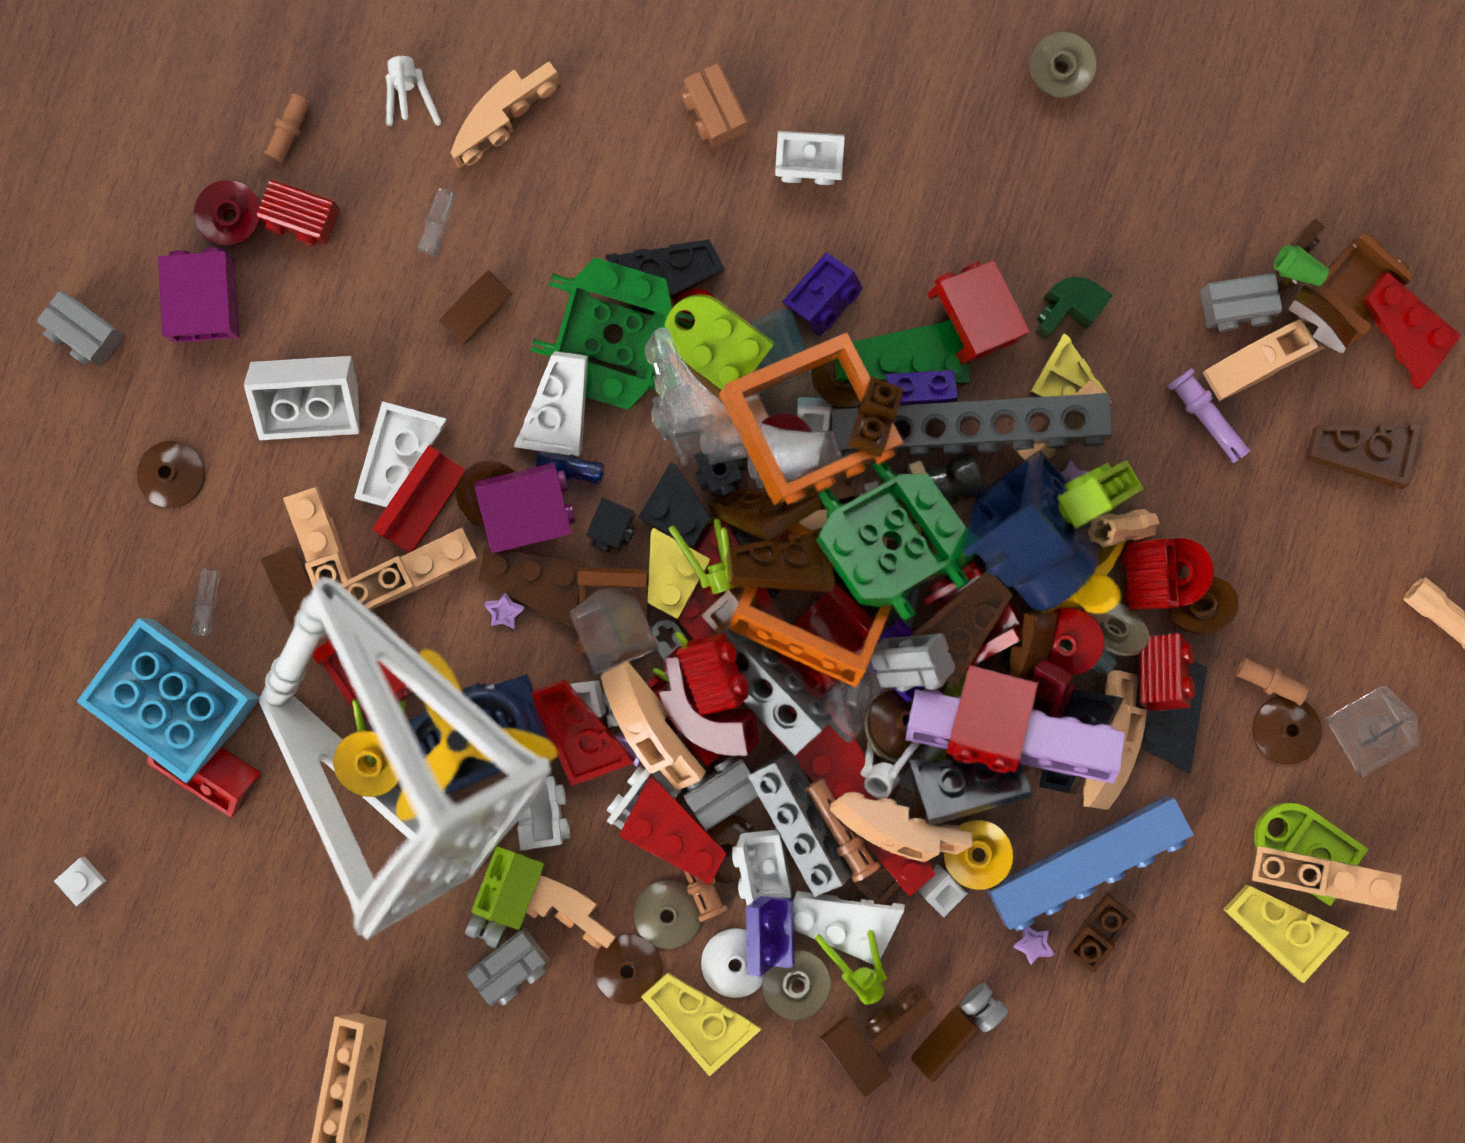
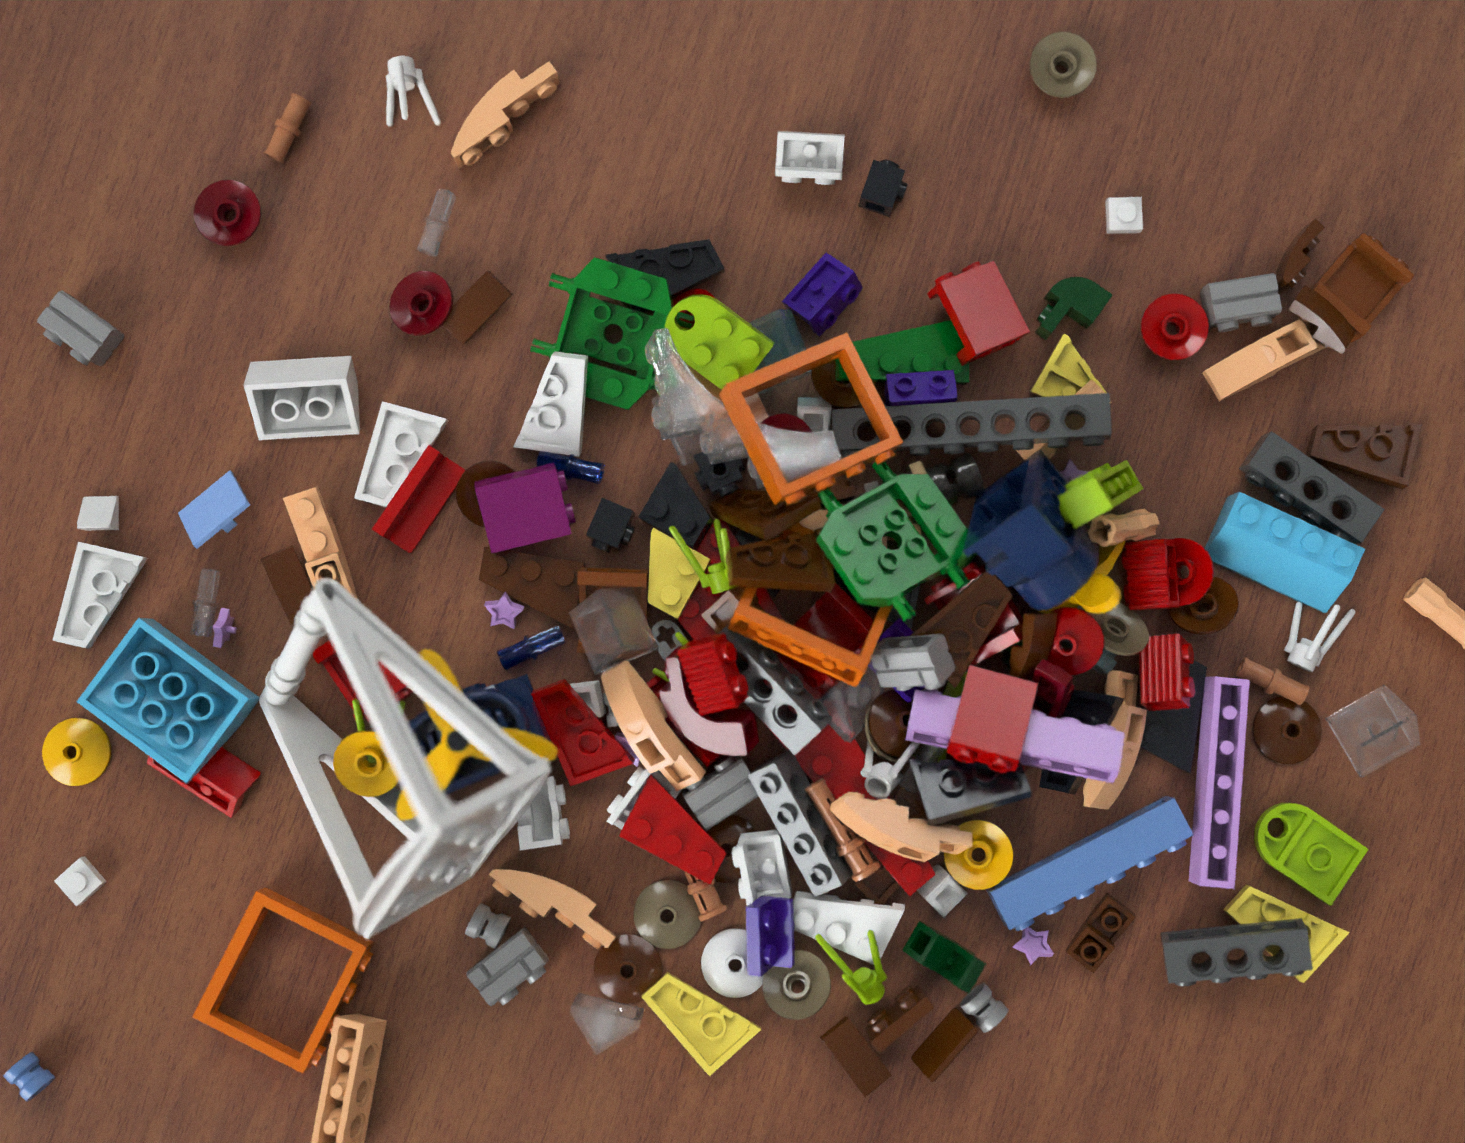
(29, 1076): none -> medium blue wheel
(91, 747): none -> yellow dish
(93, 592): none -> white wing
(99, 513): none -> white slope
(184, 481): reddish brown dish -> none
(198, 295): magenta brick -> none
(214, 510): none -> light blue piece
(223, 628): none -> lavender piece
(298, 213): red brick -> none
(344, 991): none -> orange window
(412, 295): none -> dark red dish
(412, 571): light nougat slope -> none
(507, 888): lime hinge -> none
(531, 647): none -> clear blue axle
(604, 1020): none -> clear slope
(714, 105): nougat brick -> none
(875, 417): reddish brown slope -> none
(883, 187): none -> black brick
(944, 956): none -> dark green brick
(1124, 215): none -> white plate
(1188, 319): none -> red dish
(1200, 403): lavender pin -> none
(1219, 782): none -> lavender brick
(1253, 938): none -> dark grey brick
(1282, 552): none -> medium azure slope
(1299, 265): bright green cone -> none
(1310, 653): none -> white plant
(1326, 877): light nougat slope -> none
(1358, 511): none -> dark grey brick
(1412, 327): red wing -> none

